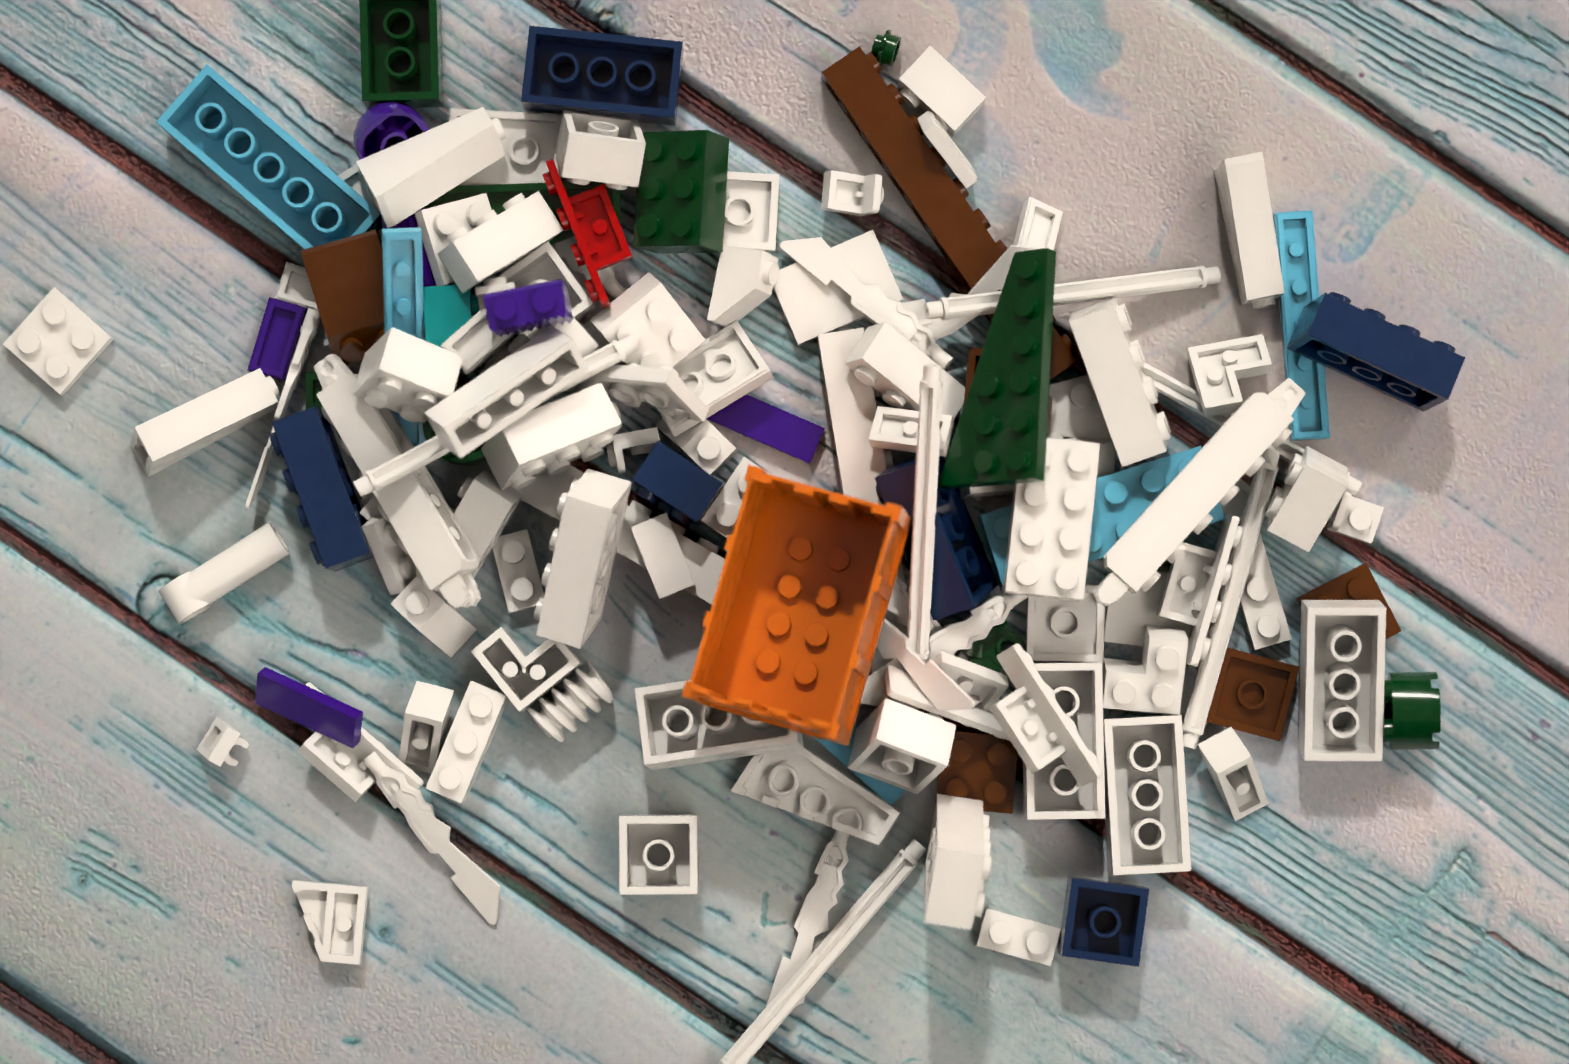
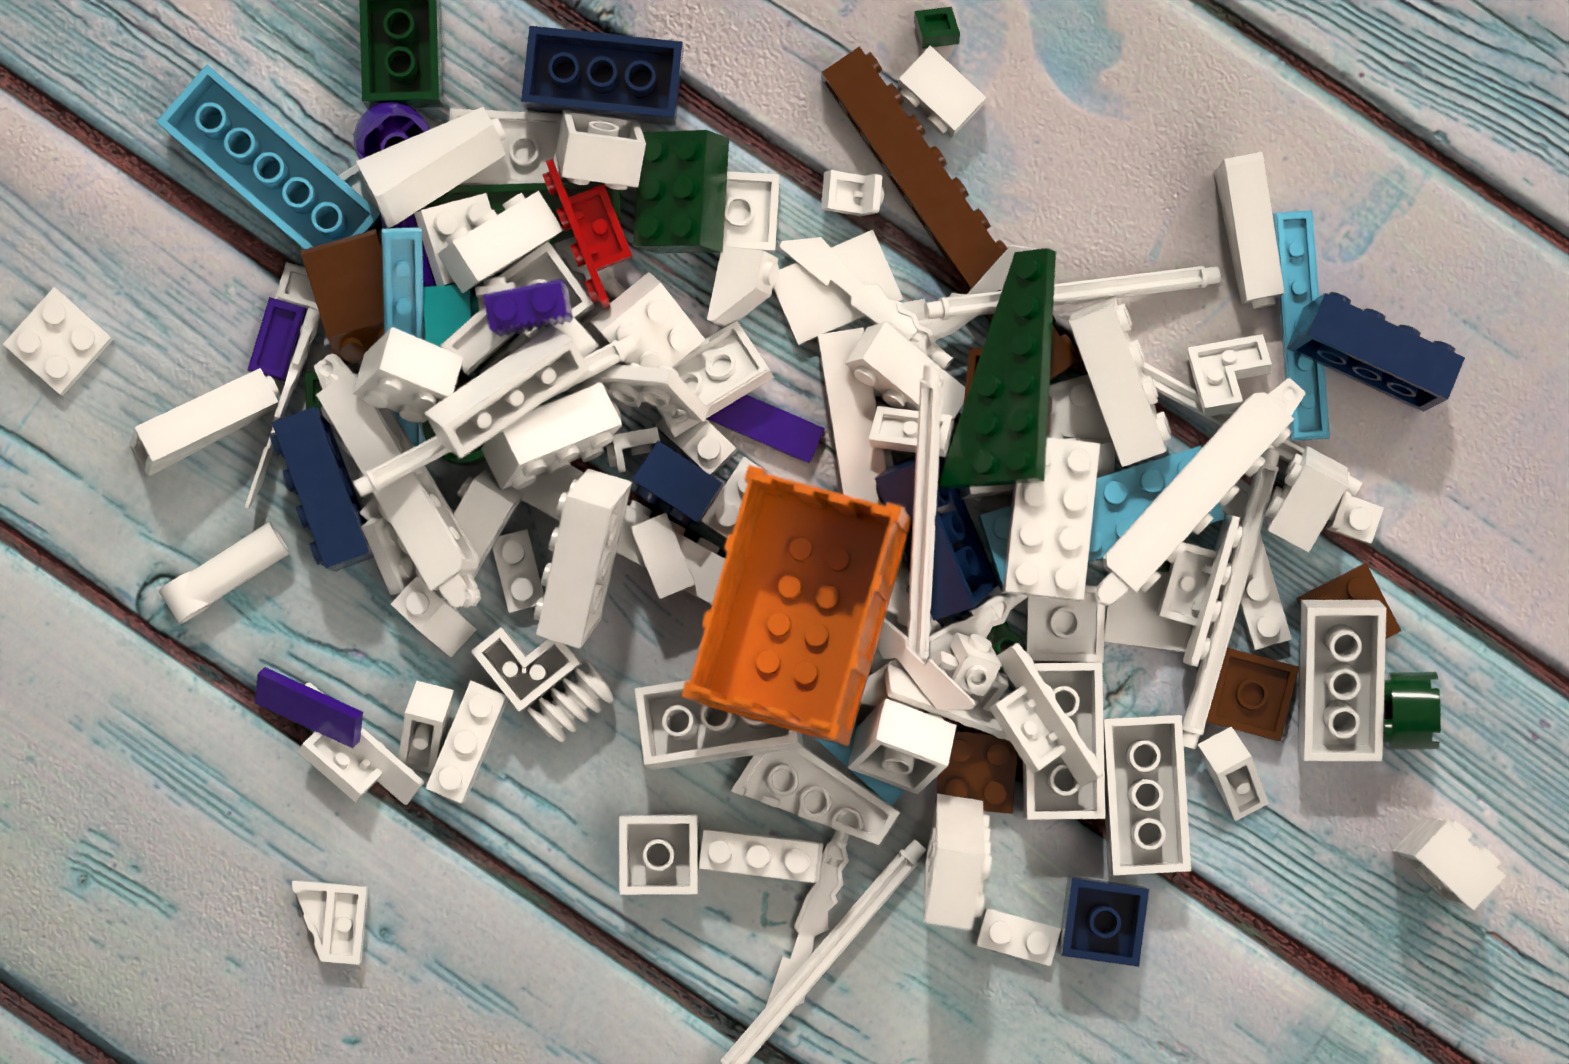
(219, 741): white tile -> none
(435, 836): white sword -> none
(761, 855): none -> white brick
(886, 48): dark green plate -> none
(936, 27): none -> dark green plate
(947, 149): white tile -> none
(976, 665): none -> white bracket
(1037, 225): white tile -> none
(1154, 682): white brick -> none
(1449, 862): none -> white brick

